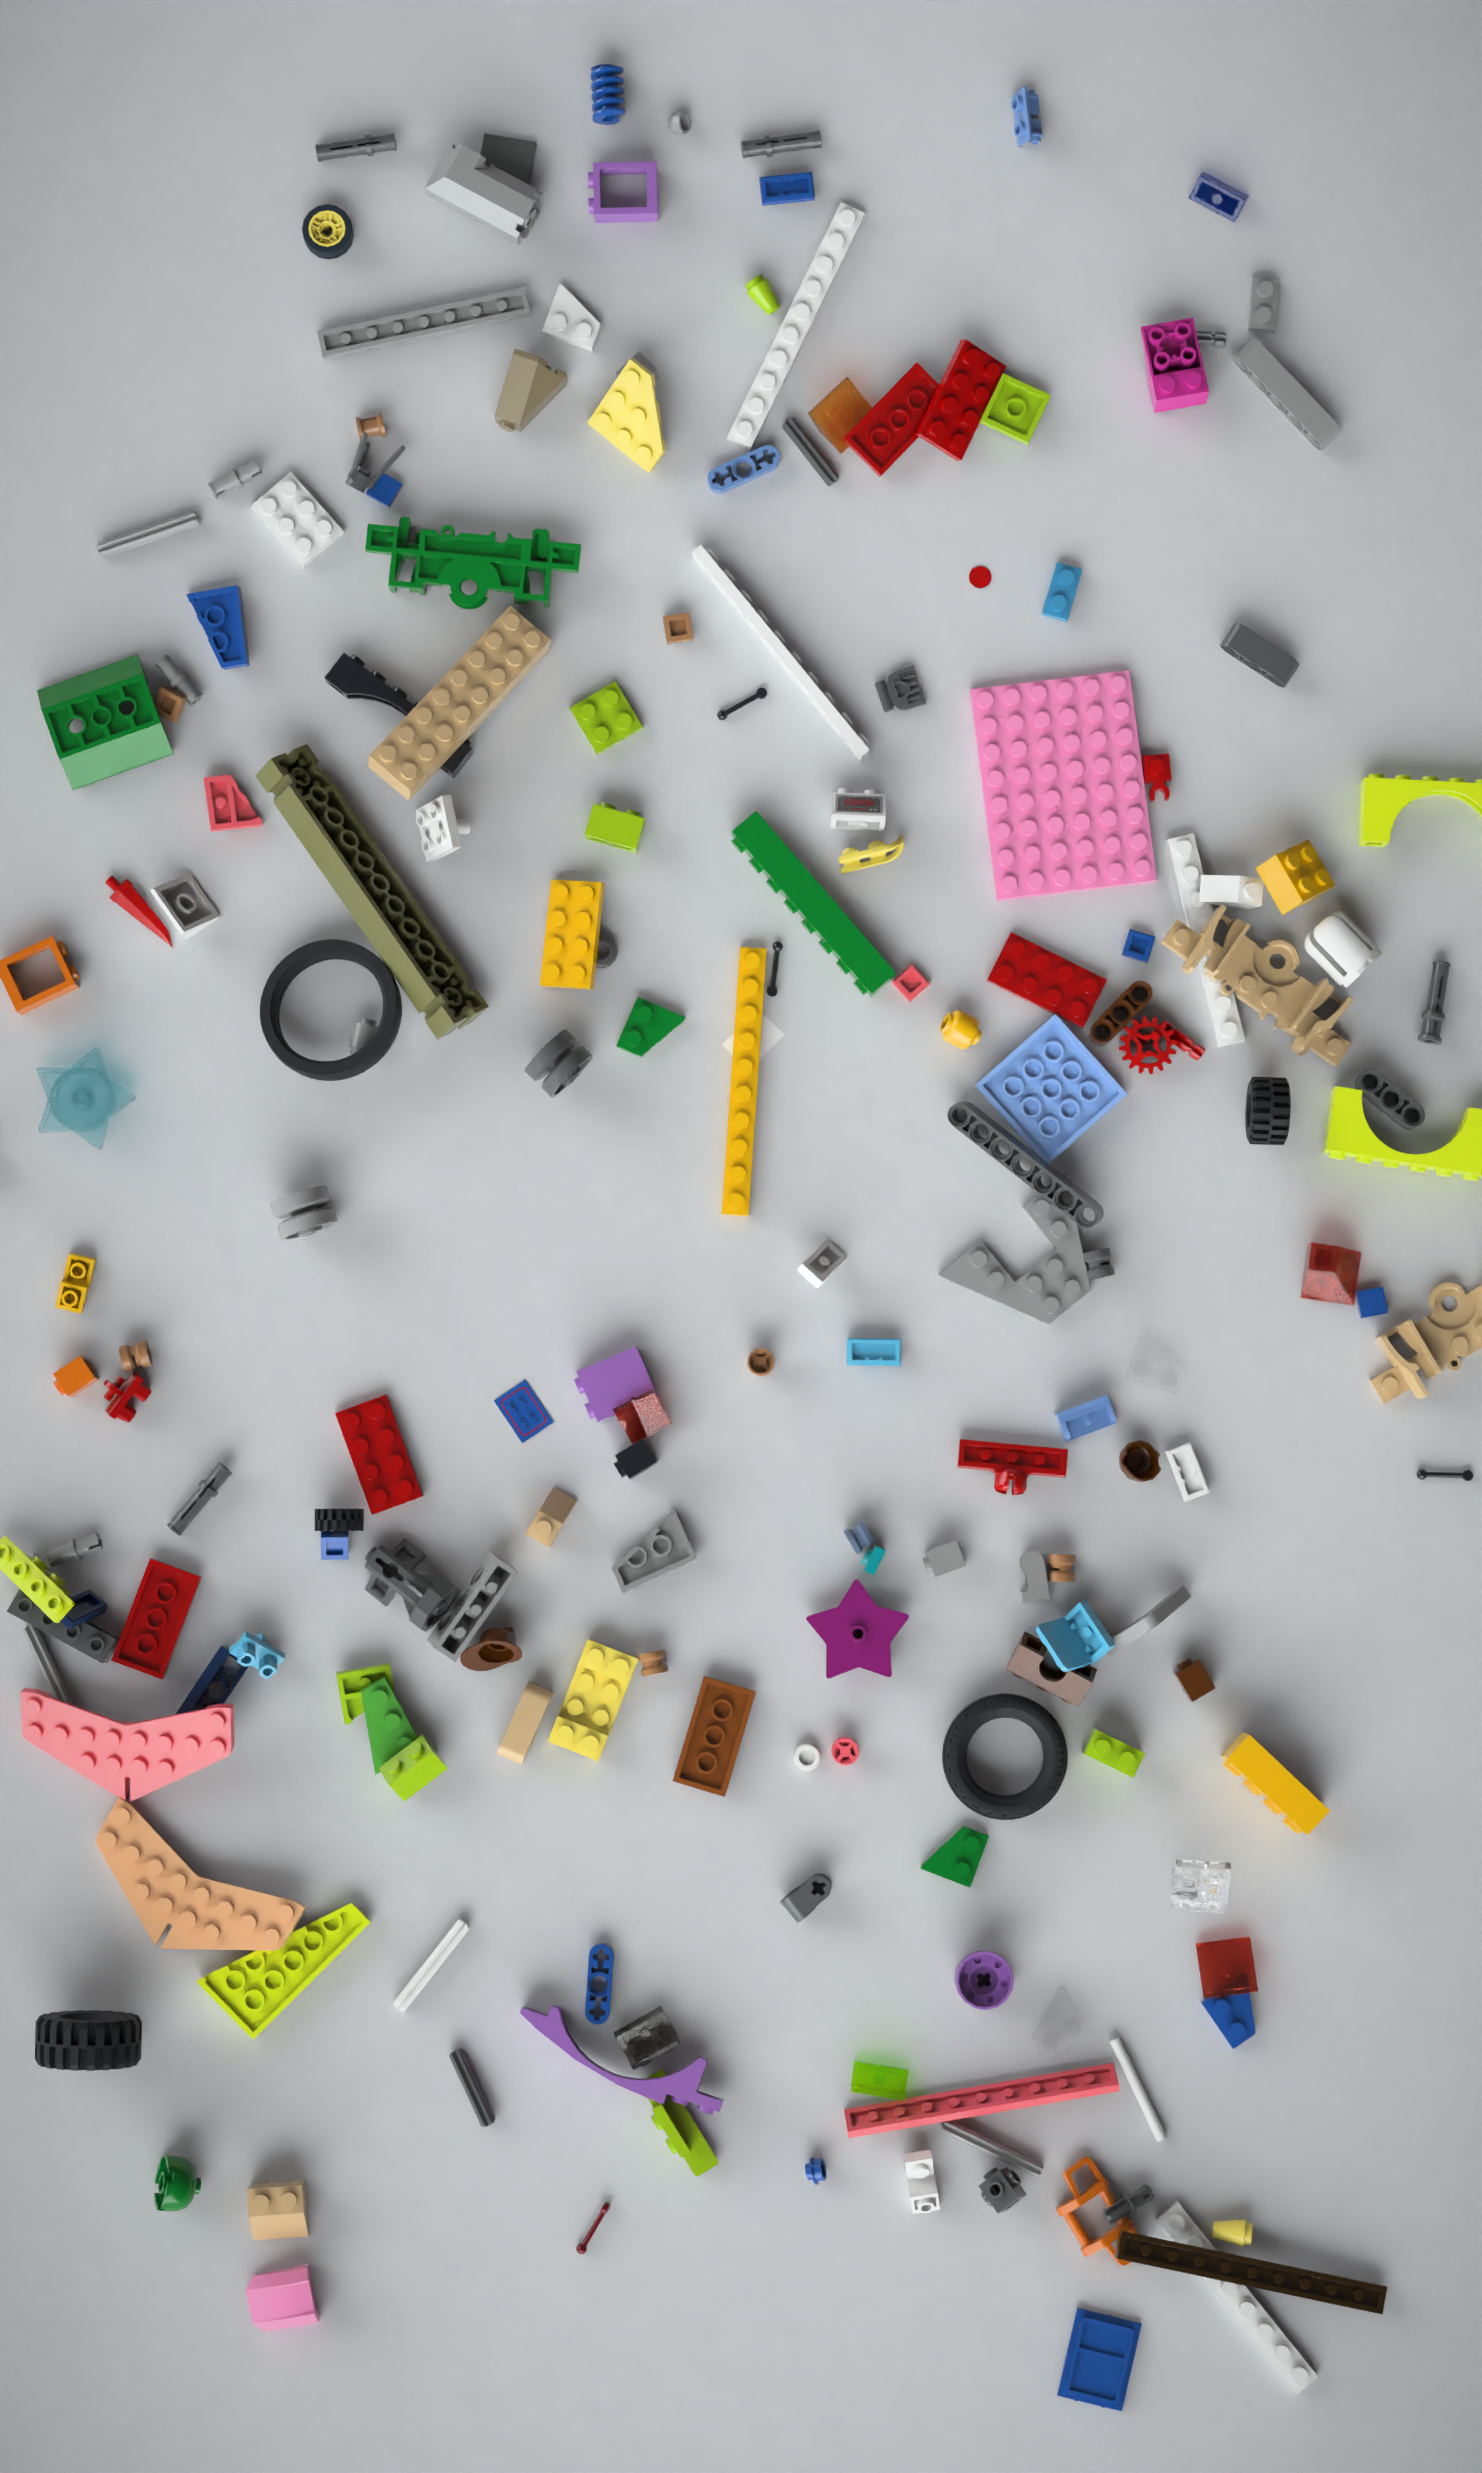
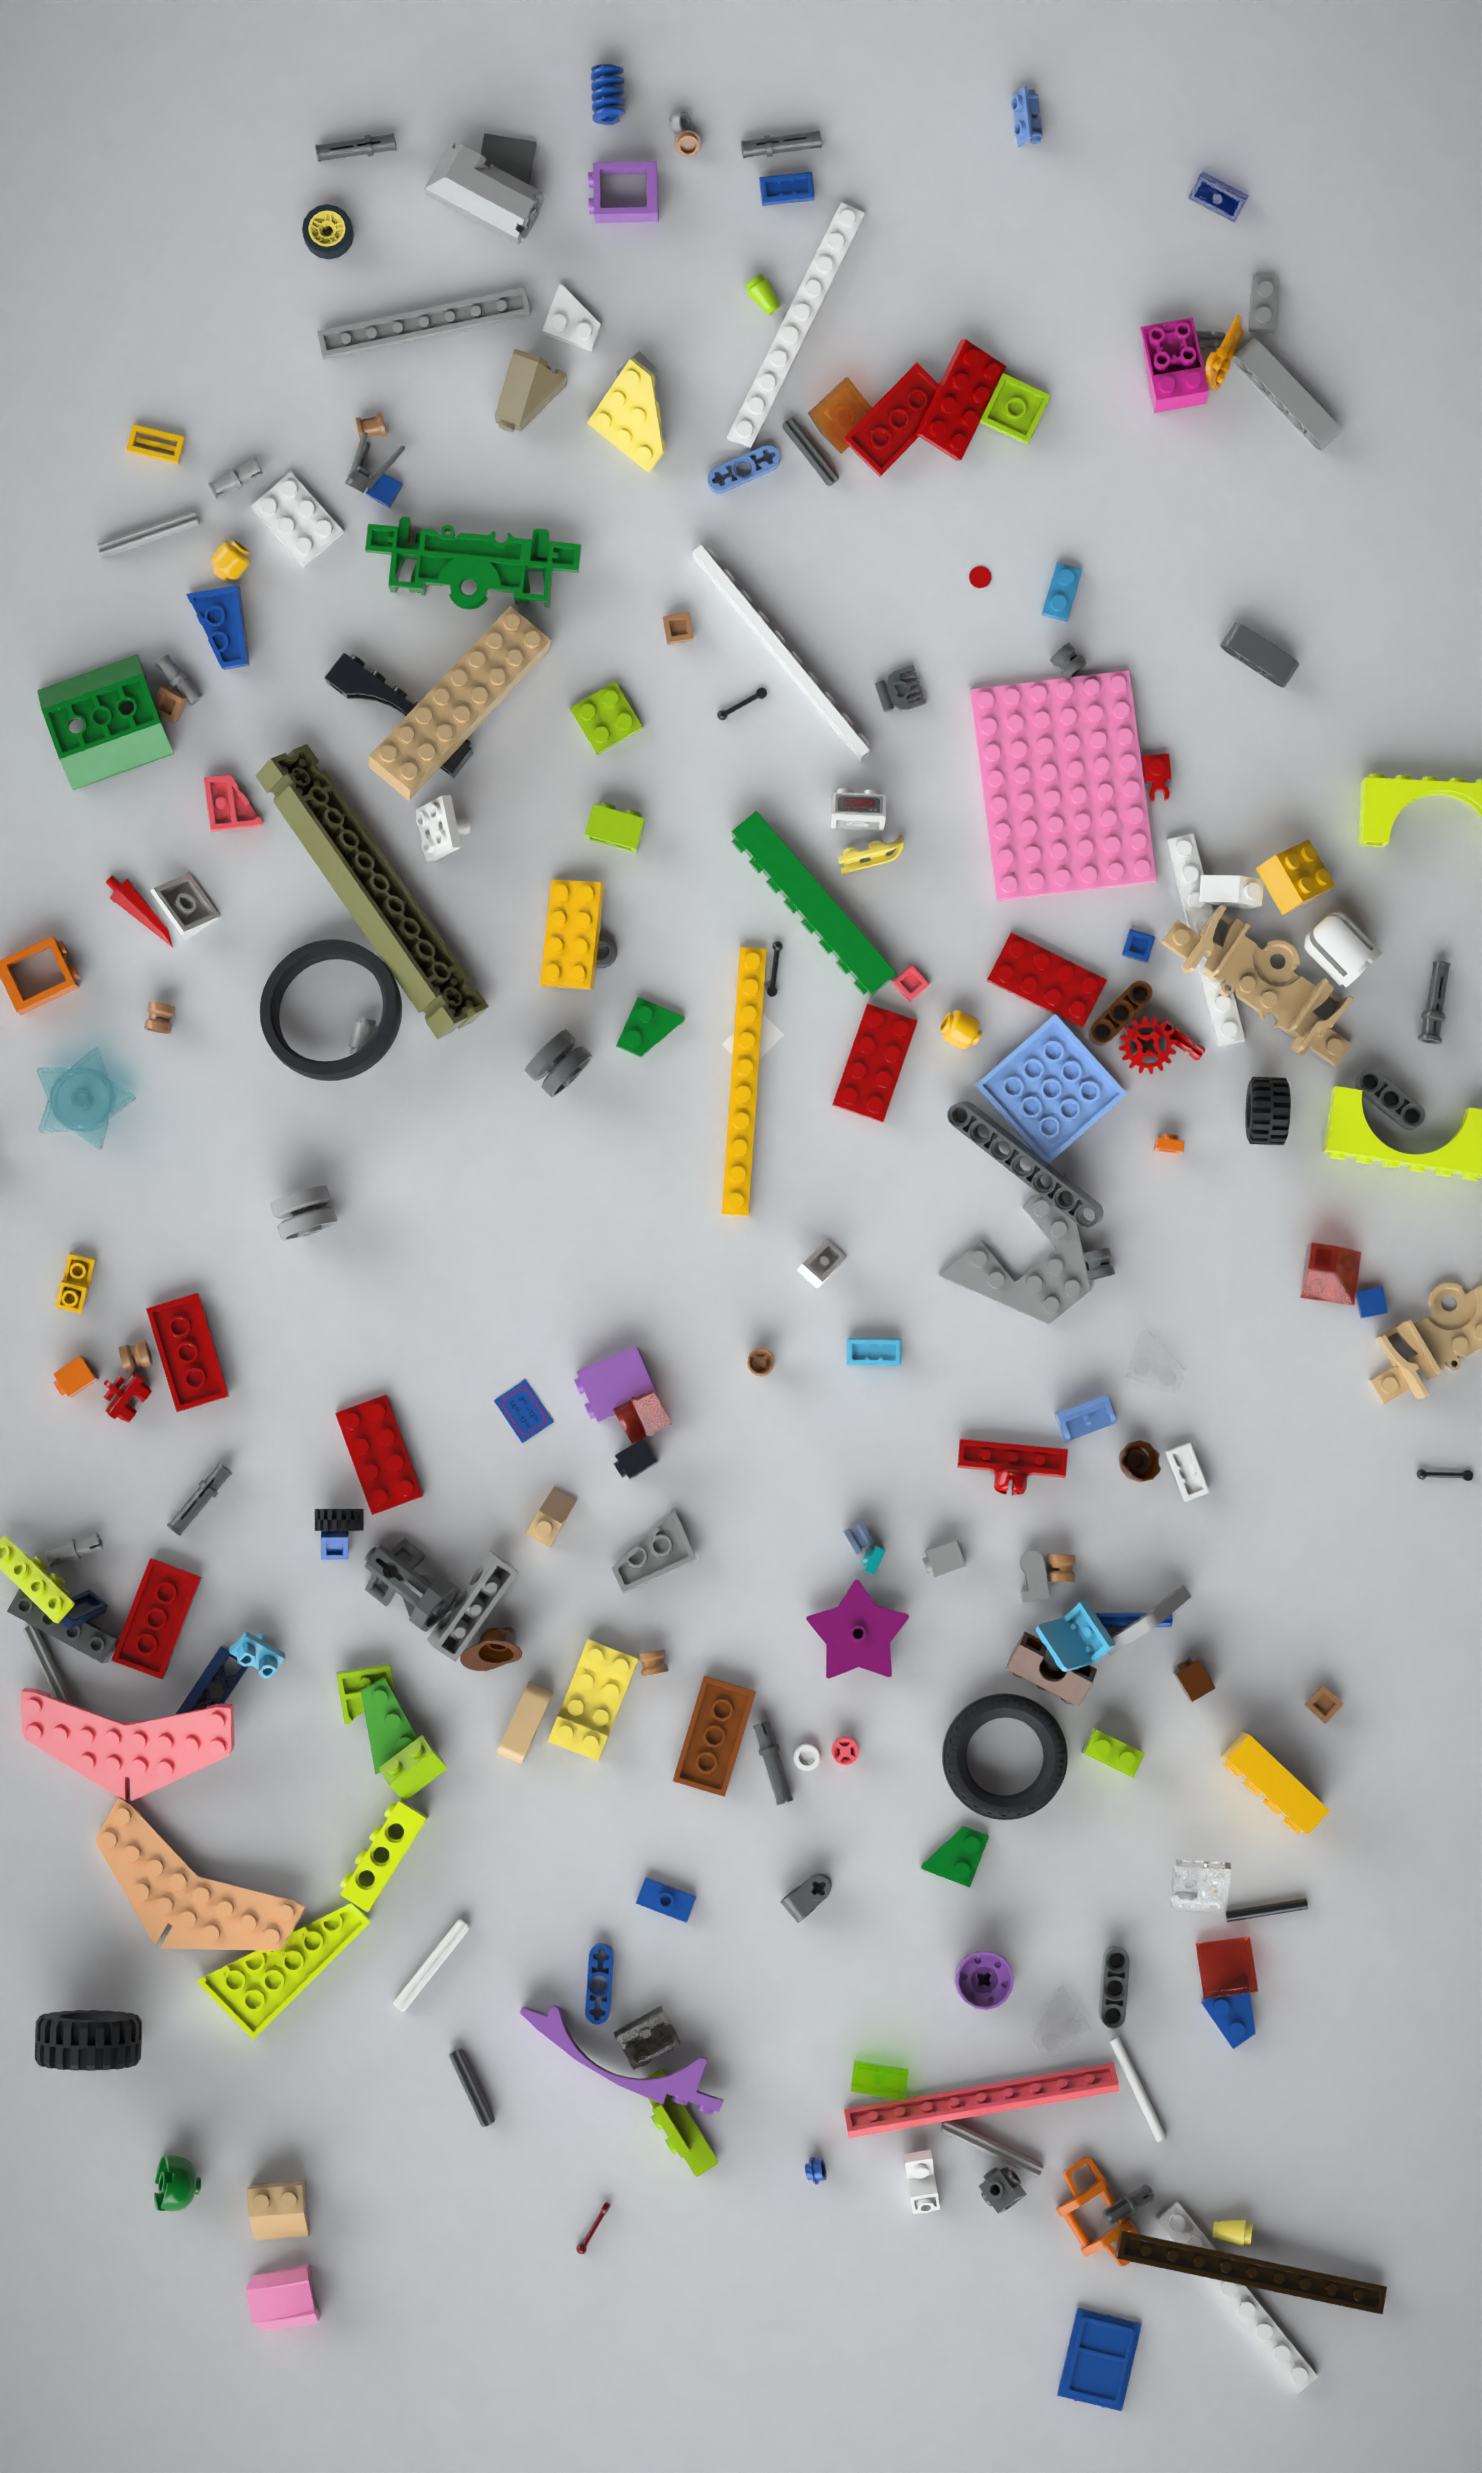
(156, 1012): none -> medium nougat wheel
(180, 440): none -> yellow tile
(187, 1352): none -> red plate
(230, 560): none -> yellow head
(366, 1895): none -> neon yellow brick
(666, 1899): none -> blue plate
(687, 143): none -> medium nougat plate
(772, 1760): none -> dark grey pin
(874, 1063): none -> red plate
(1068, 661): none -> dark grey wheel
(1117, 2000): none -> dark grey beam
(1122, 1620): none -> blue axle
(1169, 1143): none -> orange plate
(1219, 362): none -> light orange piece
(1266, 1910): none -> black bar
(1323, 1704): none -> medium nougat plate

